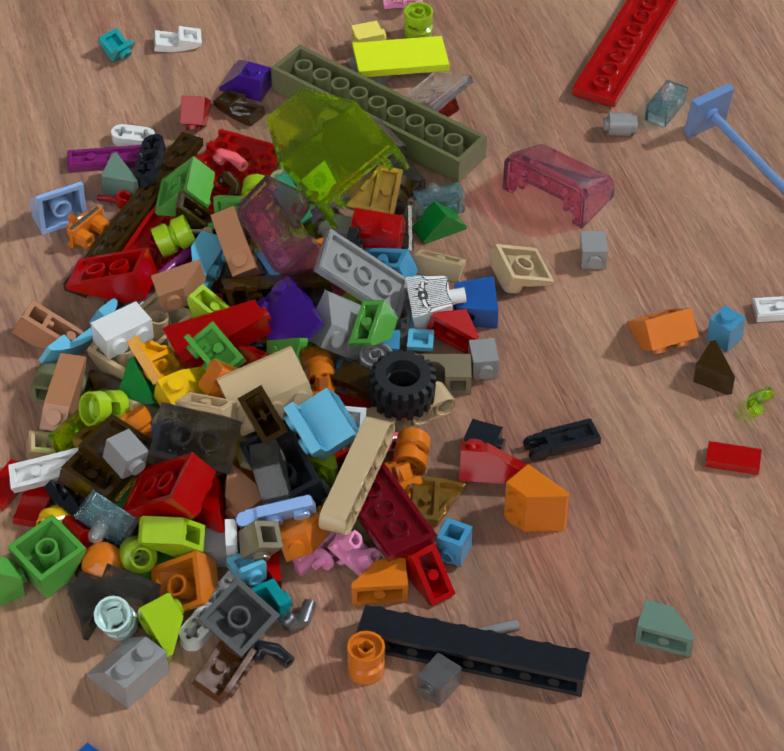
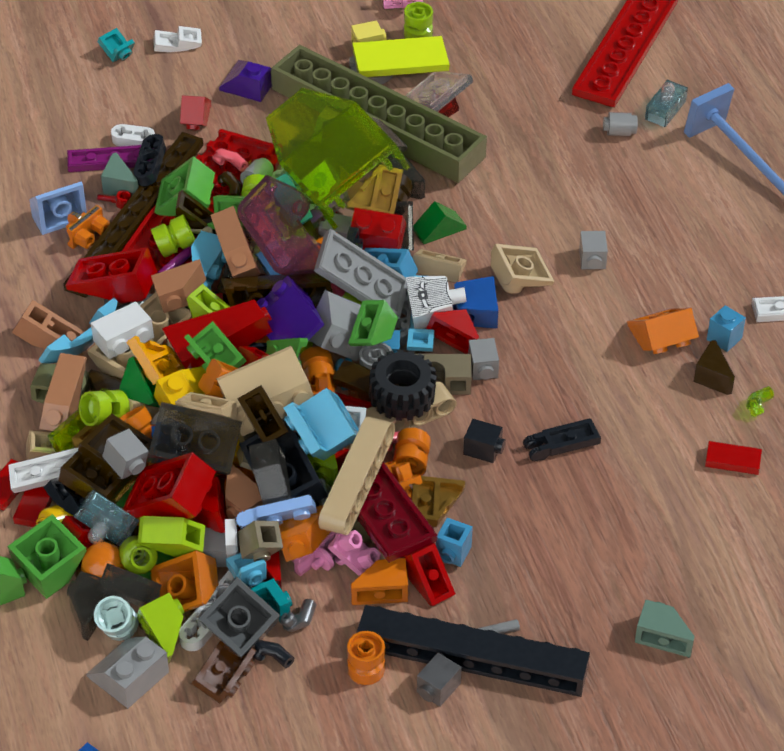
(236, 107): dark brown slope -> none
(258, 166): none -> brick
(447, 195): clear light blue piece -> none
(486, 463): red slope -> none
(535, 502): orange slope -> none
(577, 184): clear pink windscreen -> none

